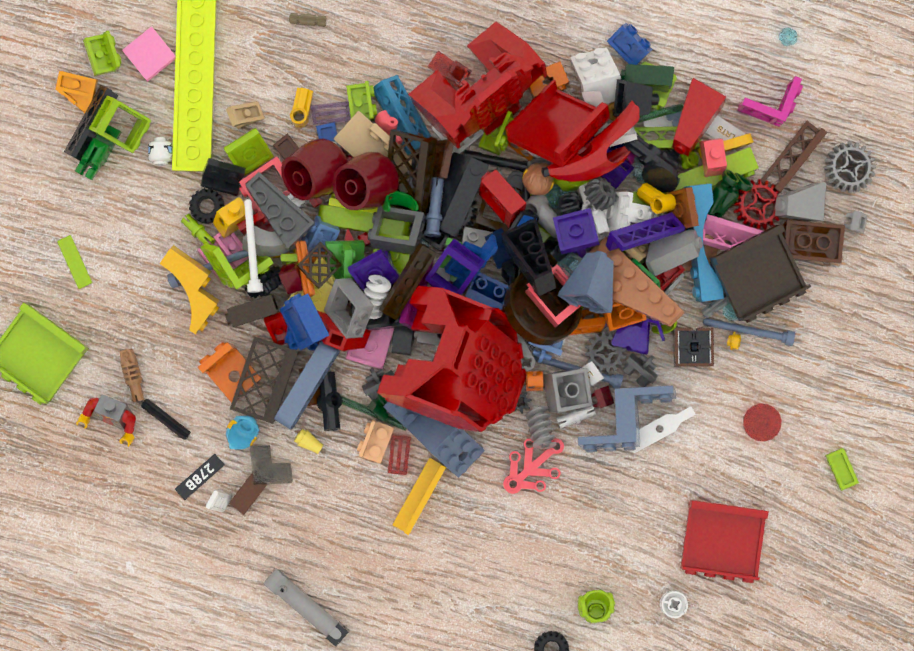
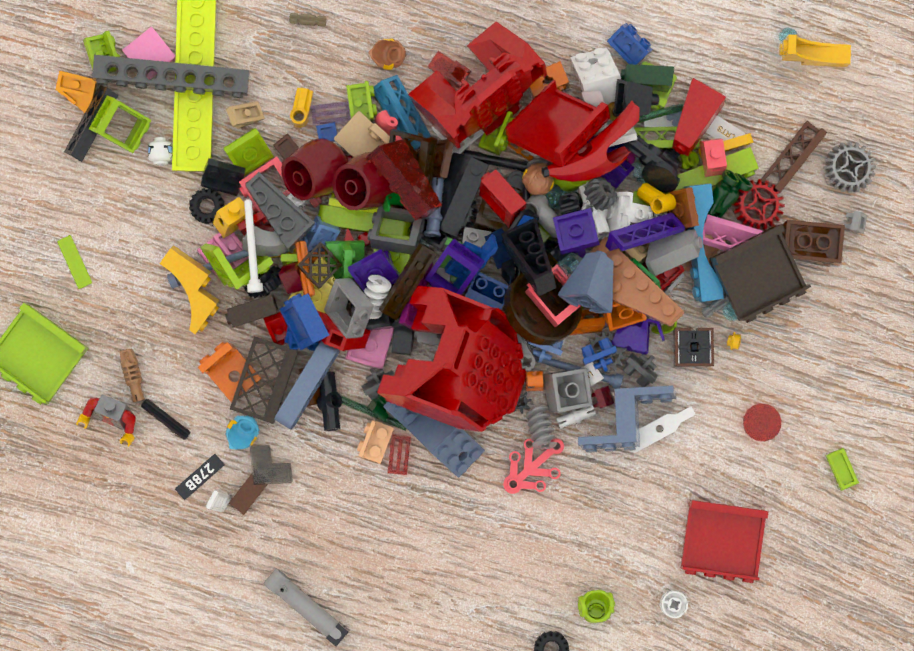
(97, 153): green plate -> none
(103, 63): none -> dark grey brick
(198, 230): lime pin -> none
(308, 441): light yellow cone -> none
(388, 53): none -> nougat hair
(405, 178): none -> clear red wedge
(419, 496): yellow fence -> none
(607, 349): none -> blue hips
(769, 114): dark pink bracket -> none
(785, 337): sand blue piece -> none
(803, 203): light grey slope -> none
(814, 53): none -> yellow arch

